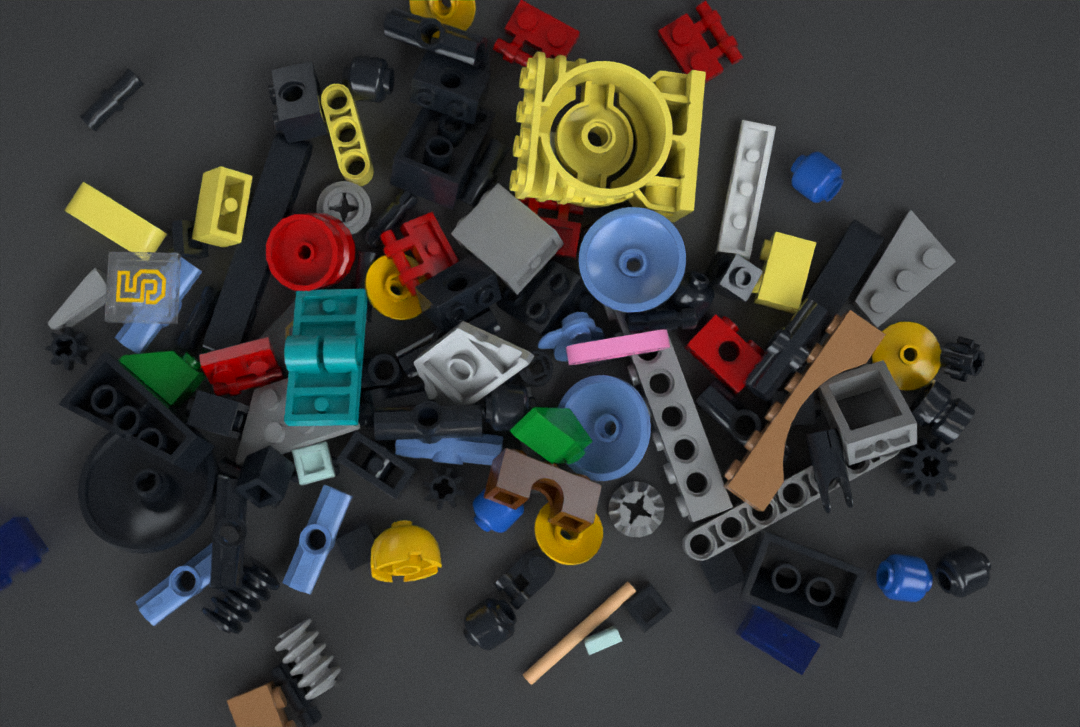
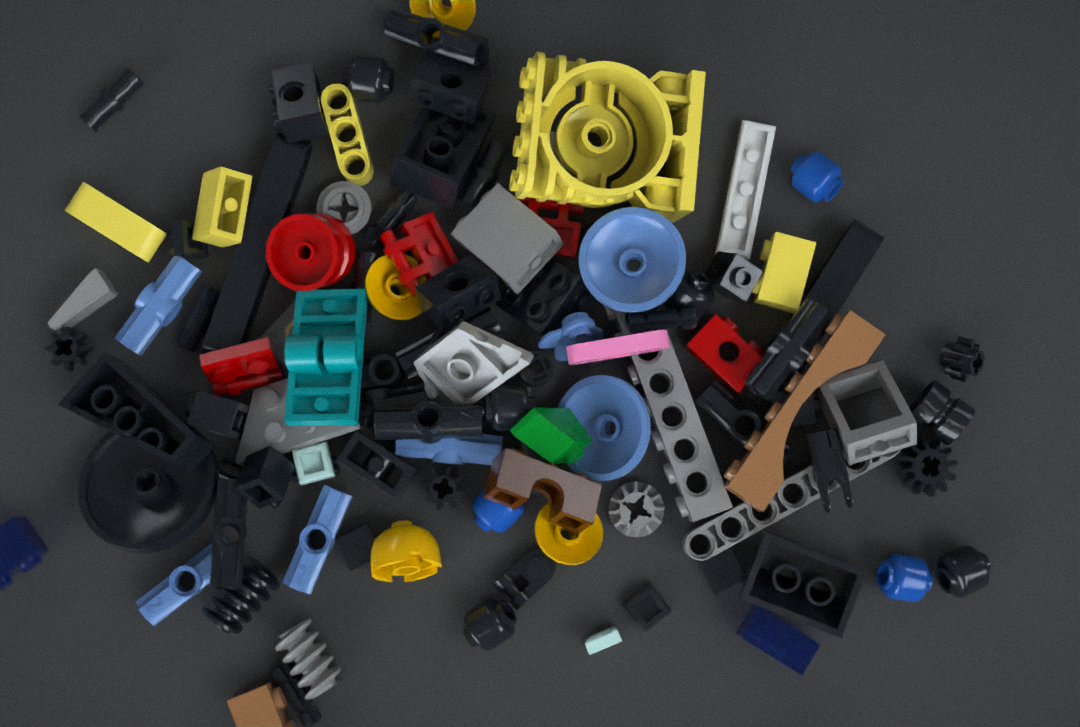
(142, 287): clear tile -> none
(167, 373): green slope -> none
(537, 30): red plate -> none
(579, 633): light nougat bar -> none
(690, 50): red plate -> none
(903, 271): light grey wing -> none
(910, 335): yellow dish -> none

